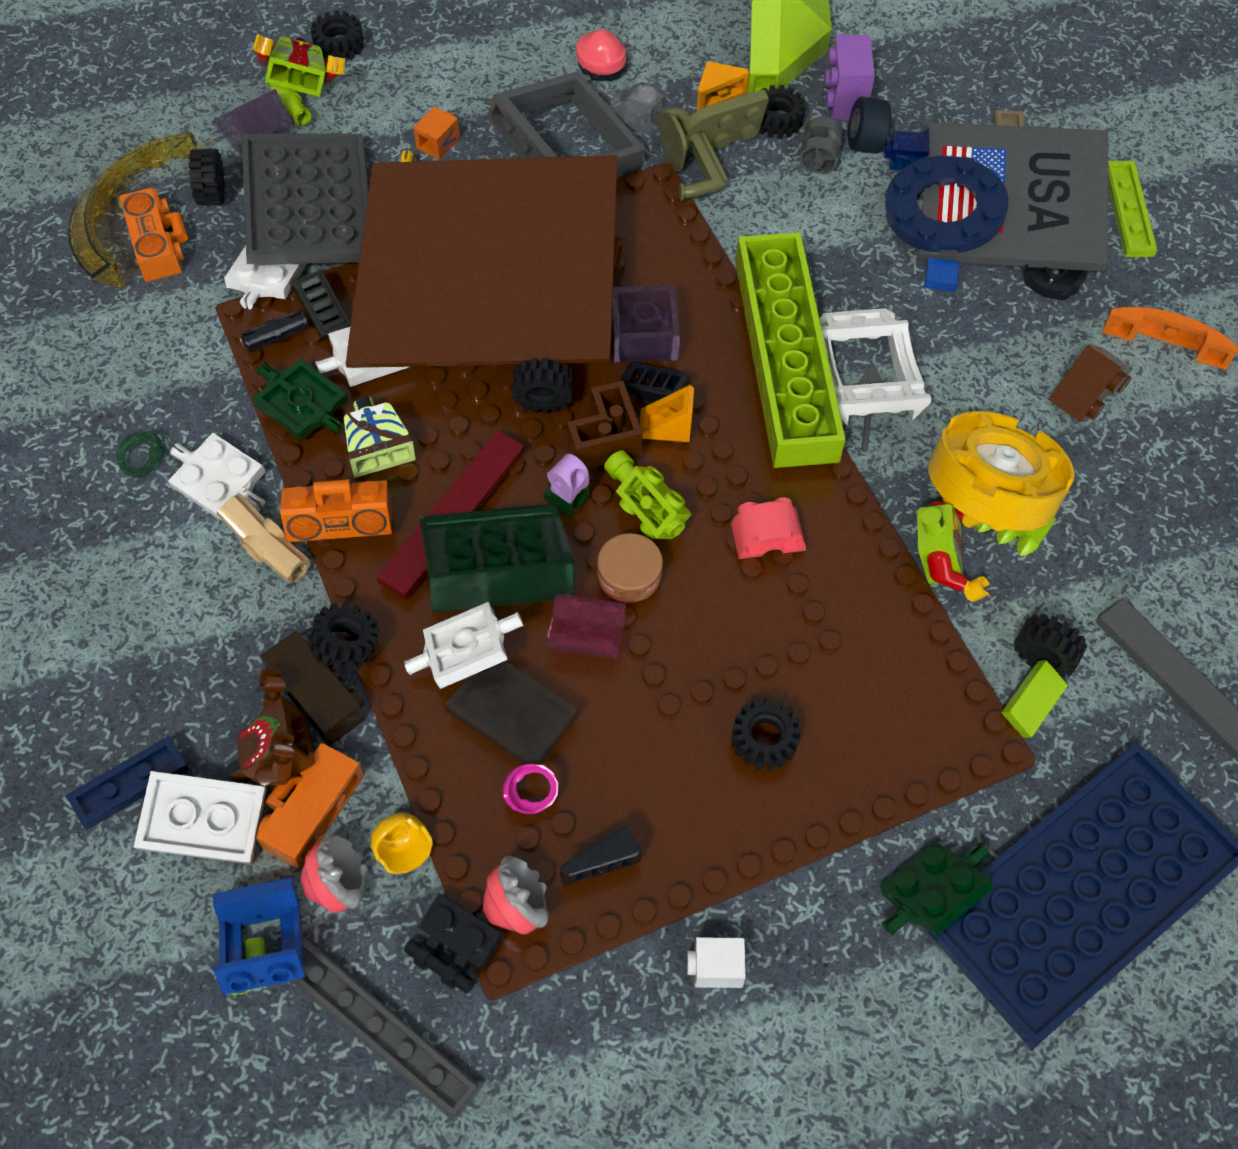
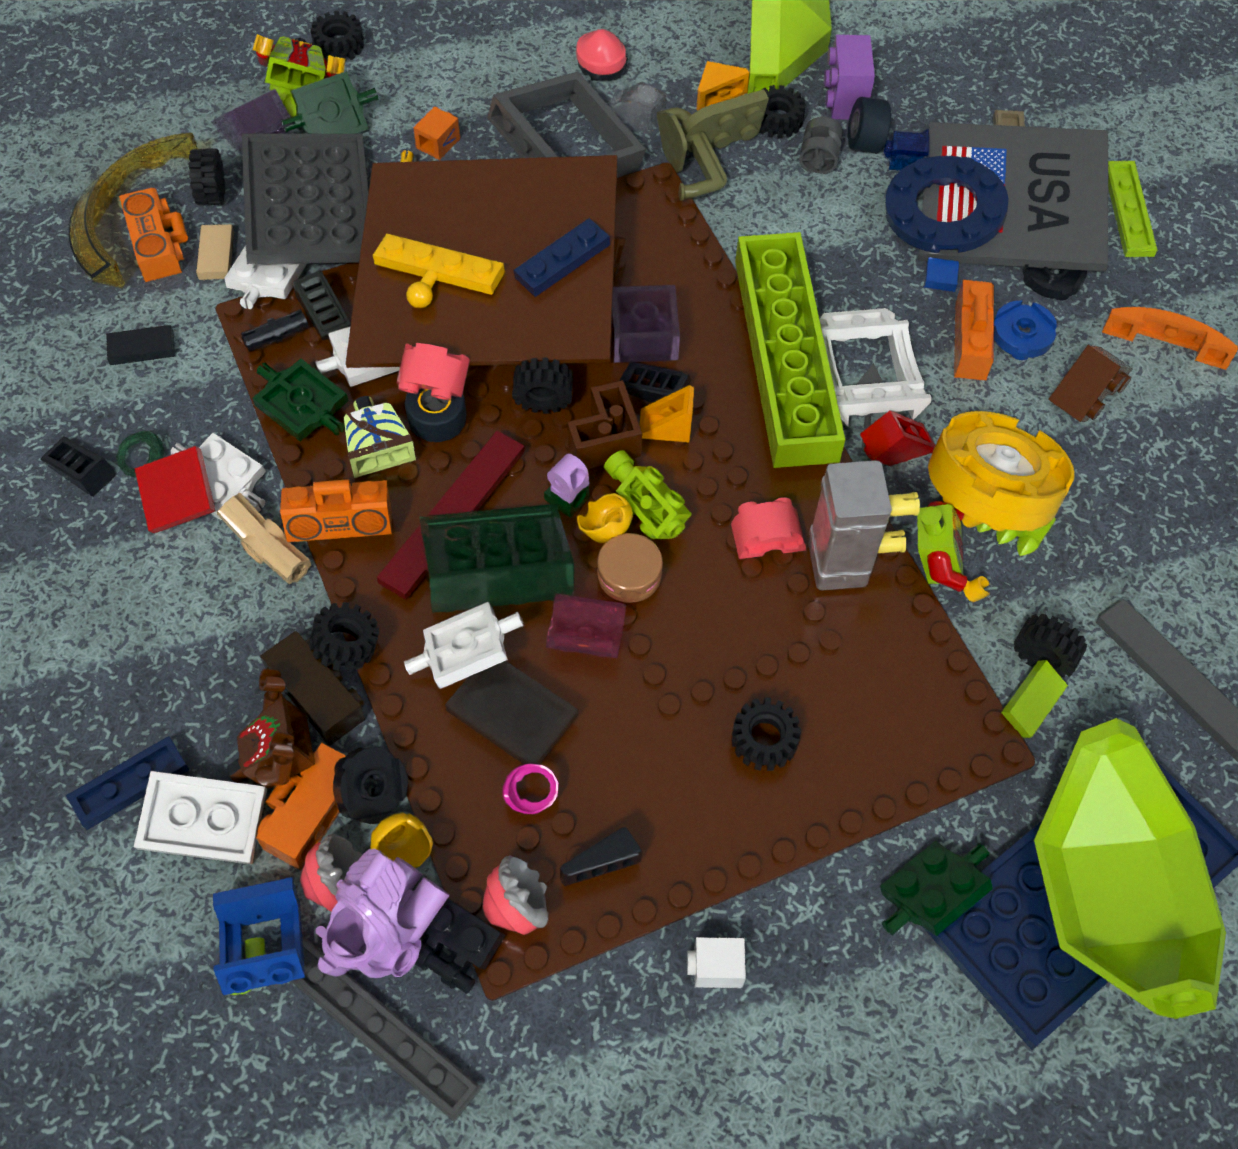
(92, 478): none -> black slope
(140, 345): none -> black tile
(174, 489): none -> red tile
(215, 251): none -> tan tile
(330, 107): none -> dark green plate
(350, 784): none -> black plate
(378, 916): none -> lavender helmet
(432, 369): none -> coral cylinder
(435, 265): none -> yellow plate
(435, 418): none -> black wheel
(562, 257): none -> dark blue plate
(606, 518): none -> yellow hair
(853, 523): none -> flat silver piece
(896, 439): none -> red slope
(974, 330): none -> orange piece
(1019, 343): none -> blue plate
(1131, 876): none -> lime panel

